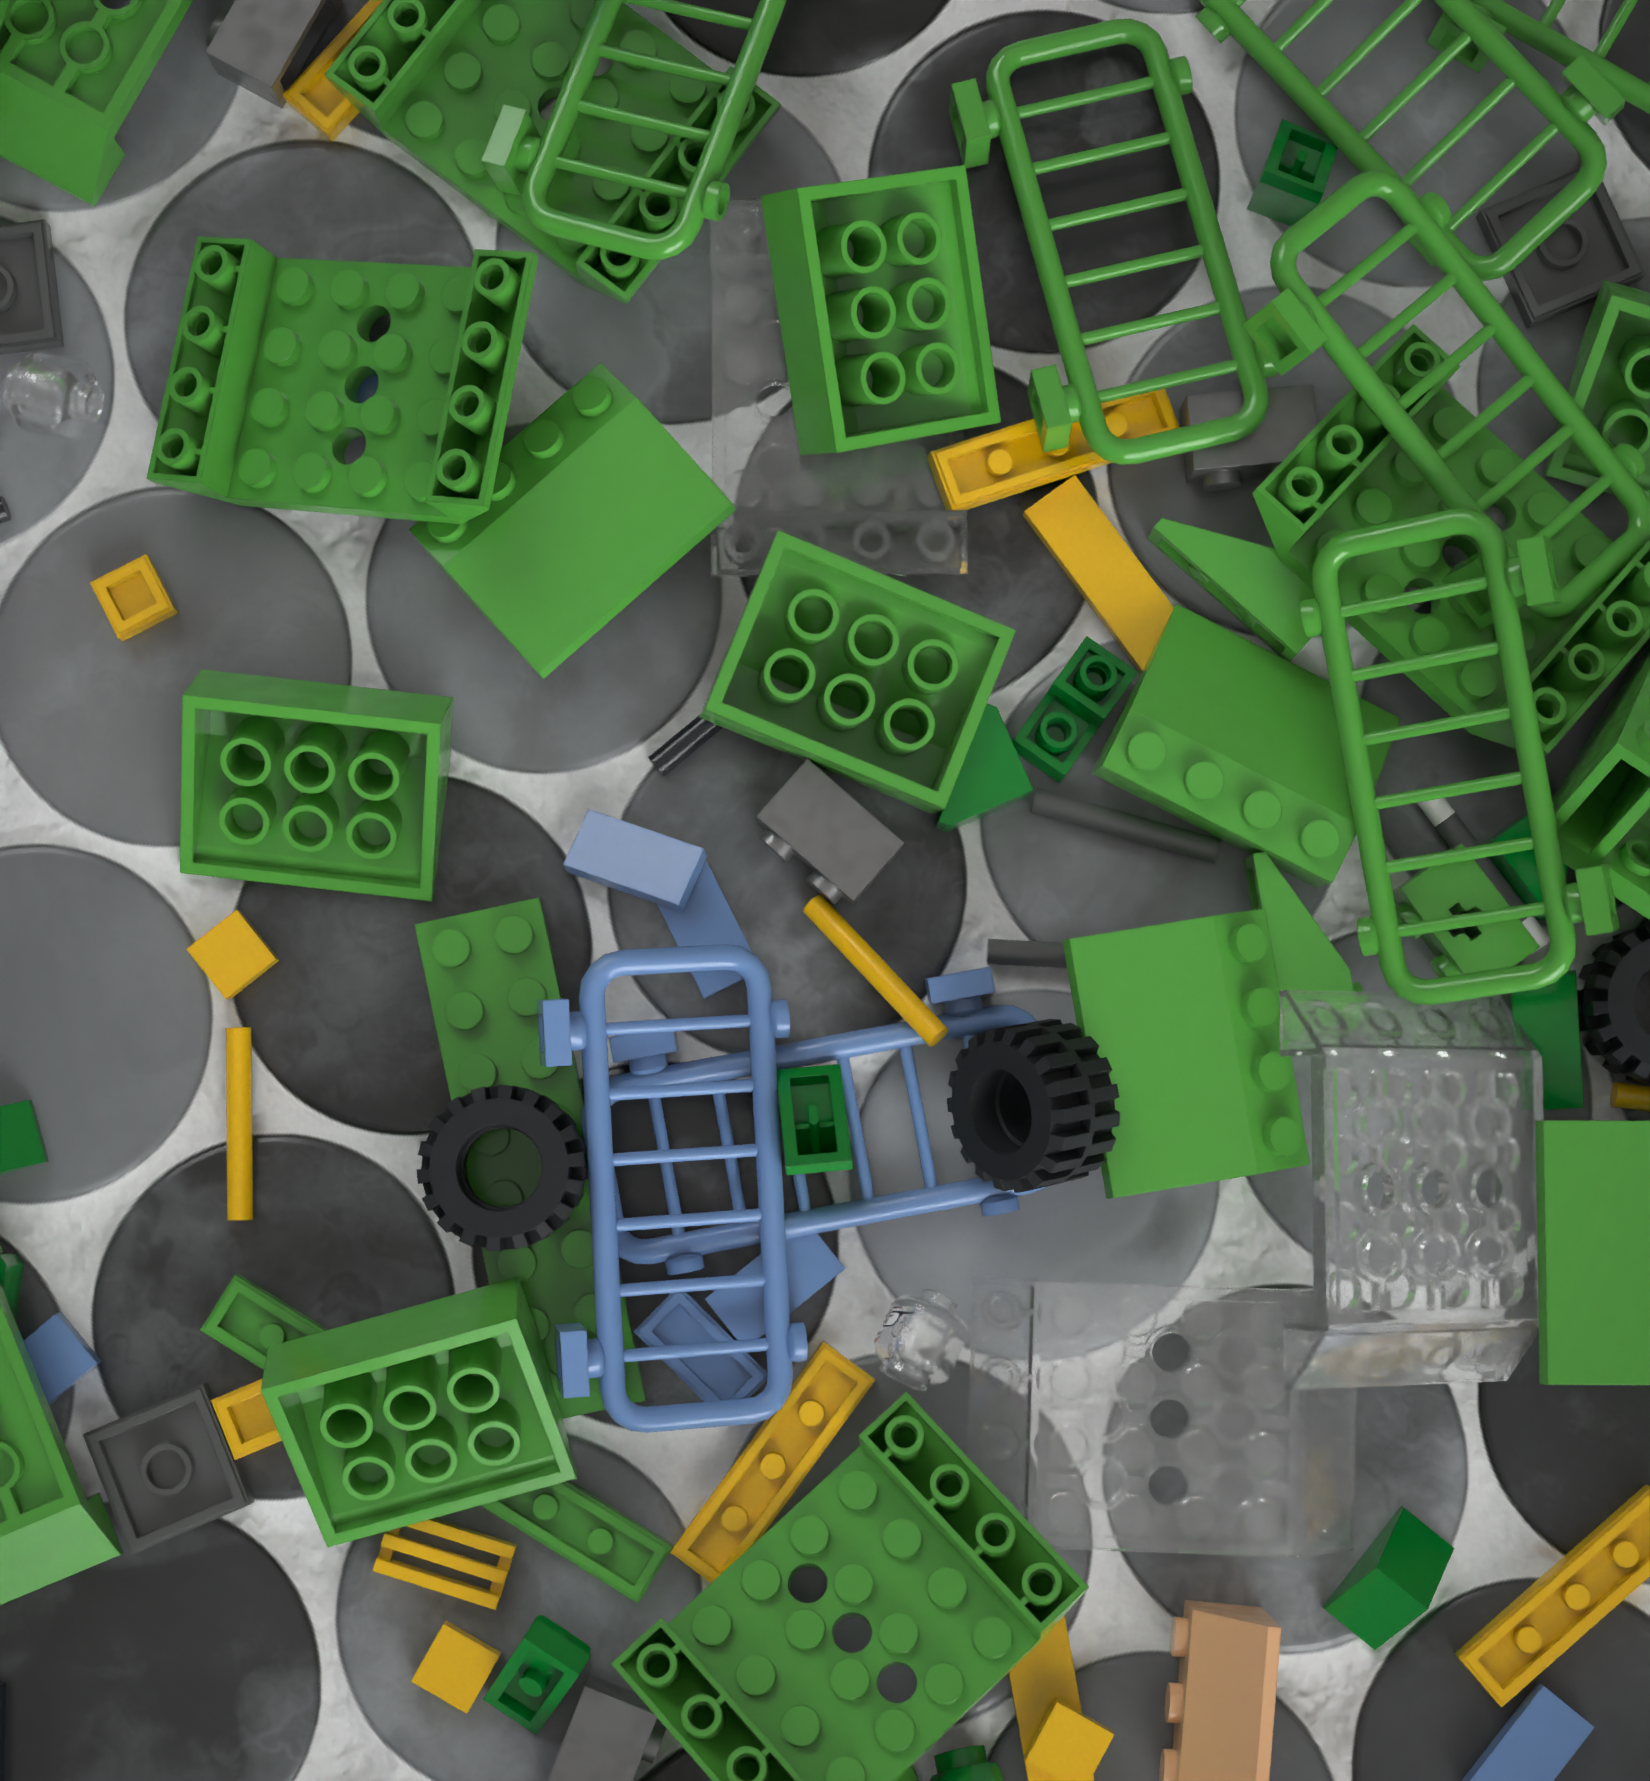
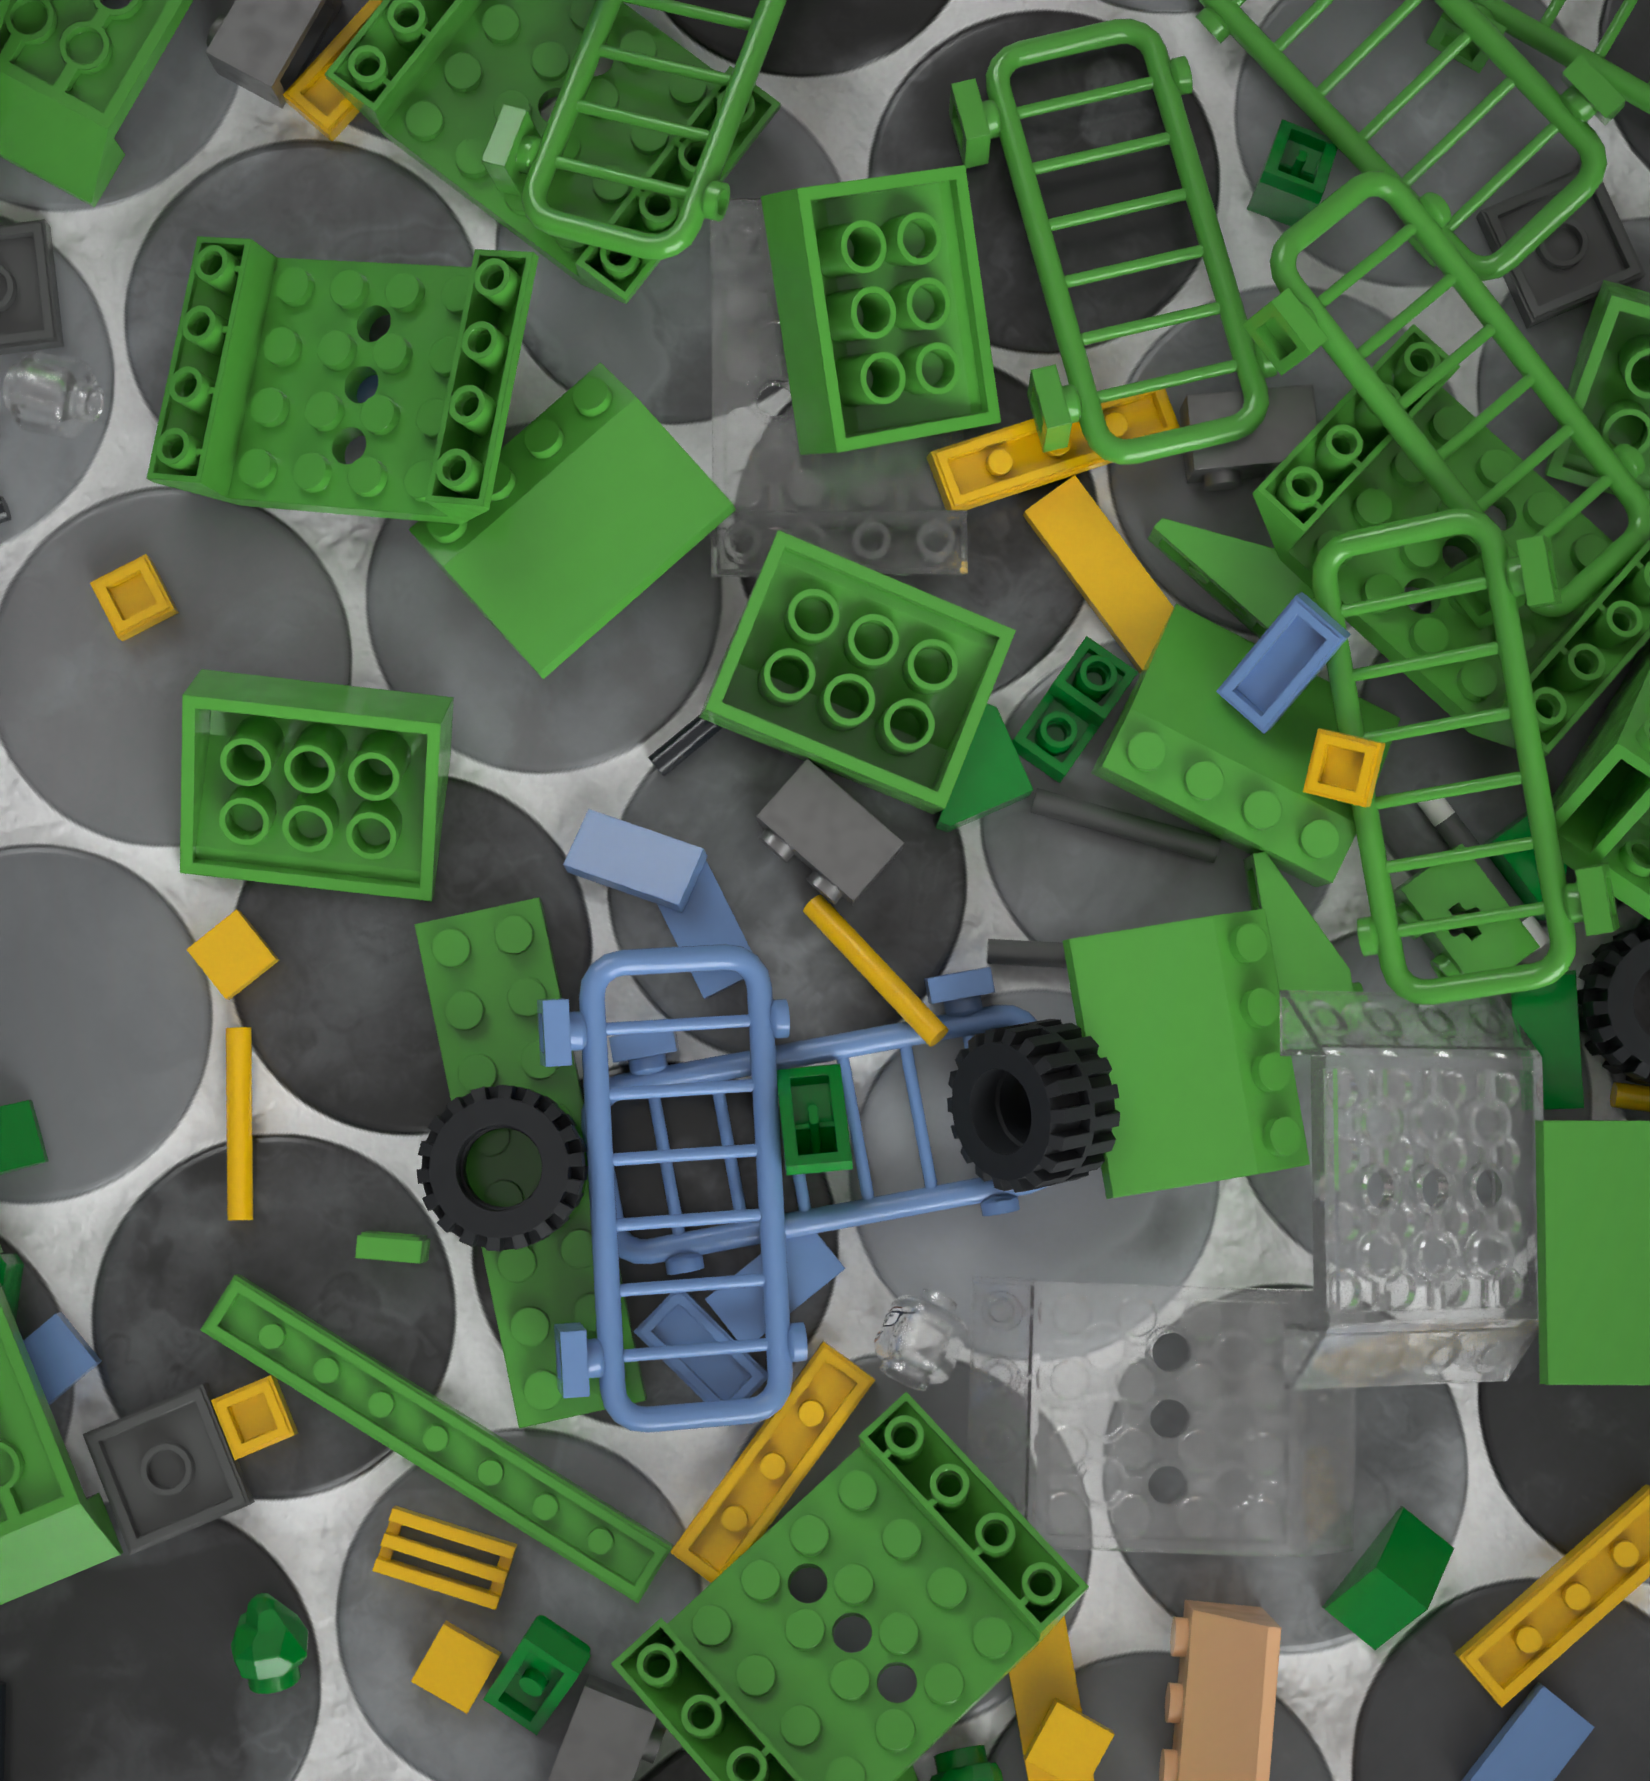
(269, 1645): none -> green rock
(393, 1247): none -> bright green tile
(419, 1412): bright green slope -> none
(1283, 662): none -> medium blue tile
(1344, 767): none -> yellow tile

